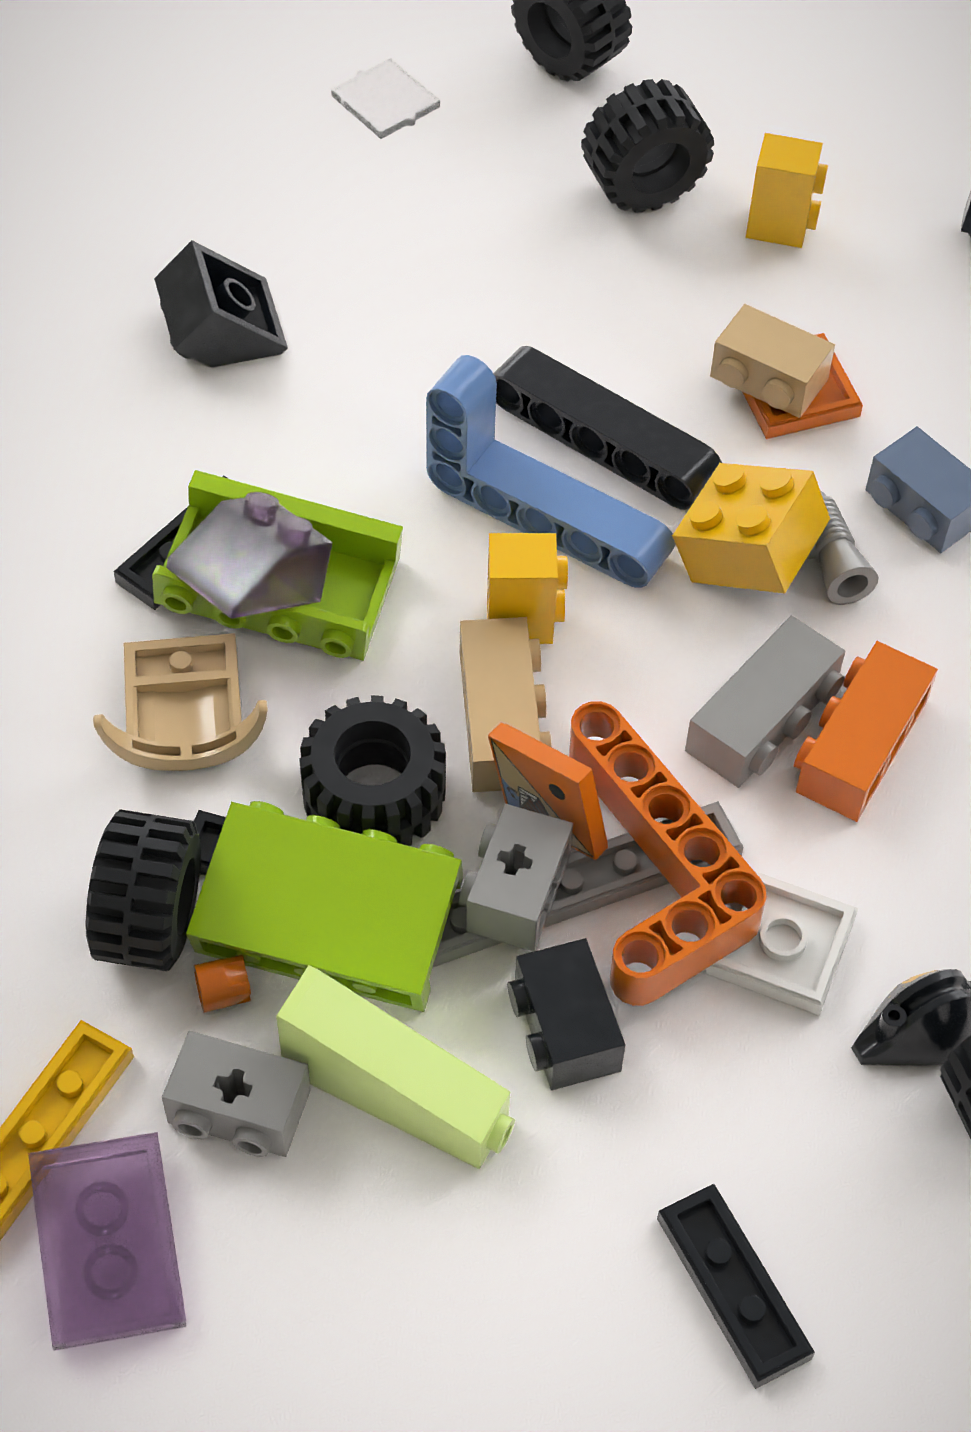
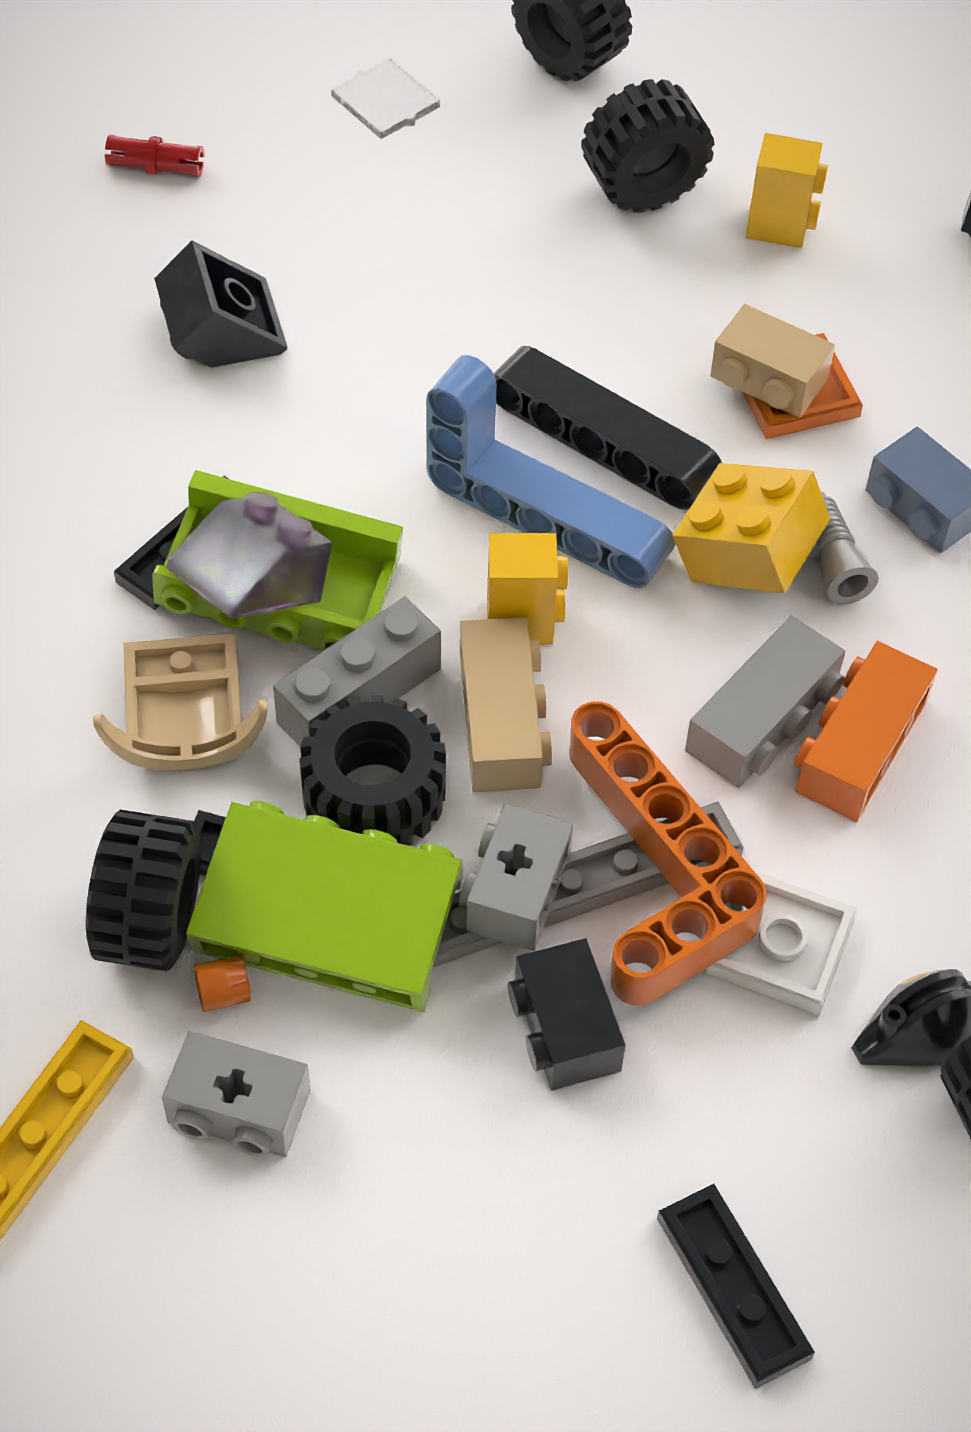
(106, 1241): clear purple tile -> none
(154, 155): none -> red pin
(378, 658): none -> light grey brick
(392, 1070): yellowish green slope -> none
(549, 784): orange tile -> none

